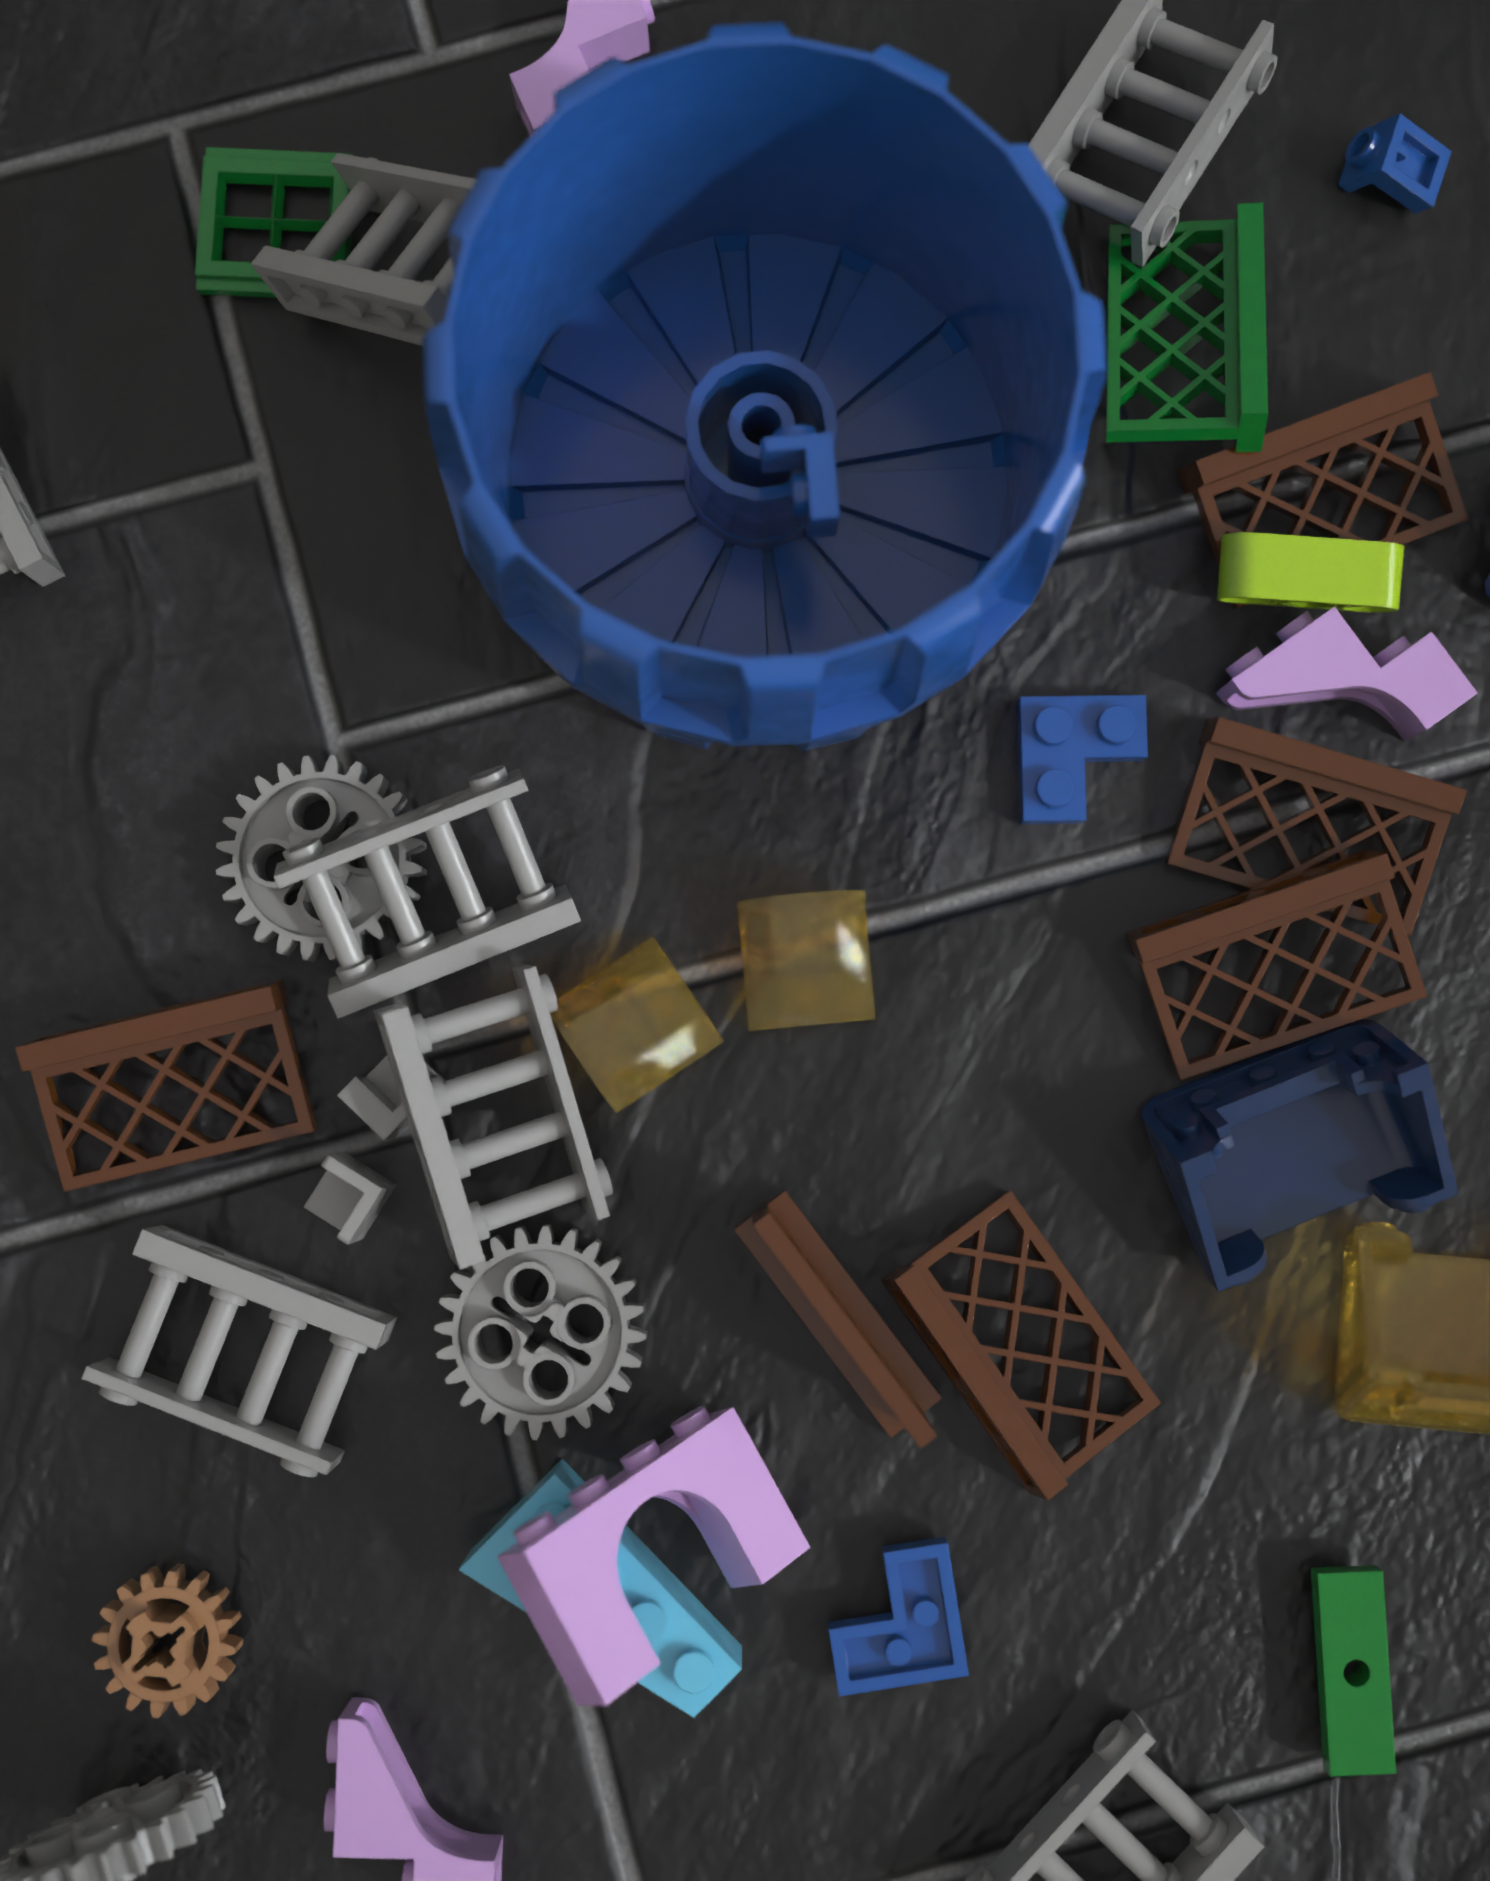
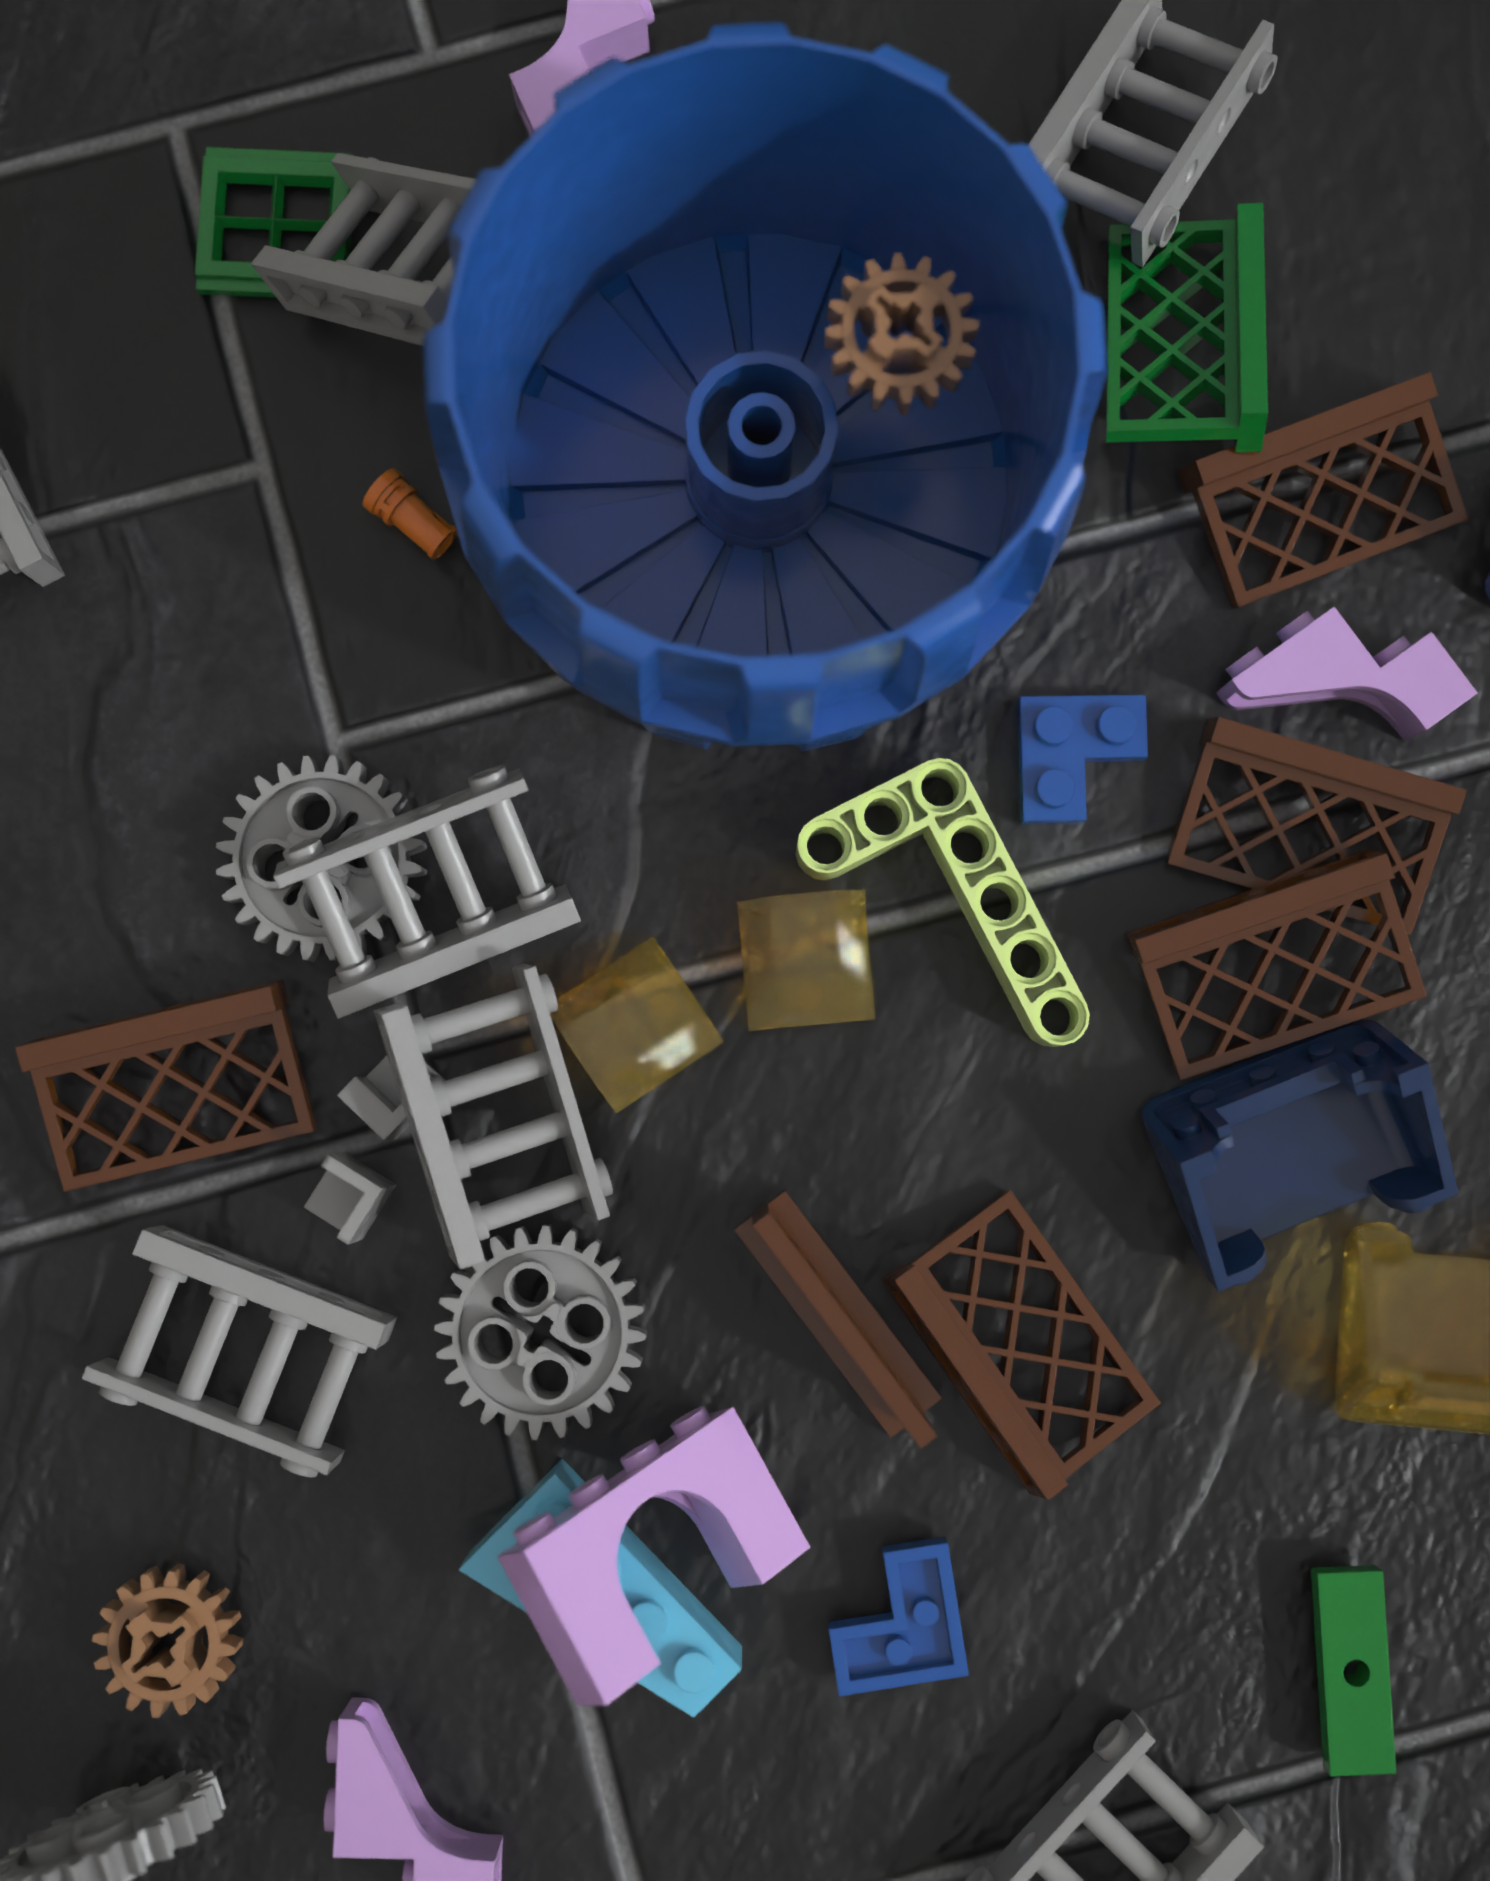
(400, 506): none -> orange pin
(813, 490): blue bracket -> none
(894, 303): none -> medium nougat gear
(966, 881): none -> yellowish green beam
(1310, 572): lime beam -> none
(1398, 161): blue bracket -> none

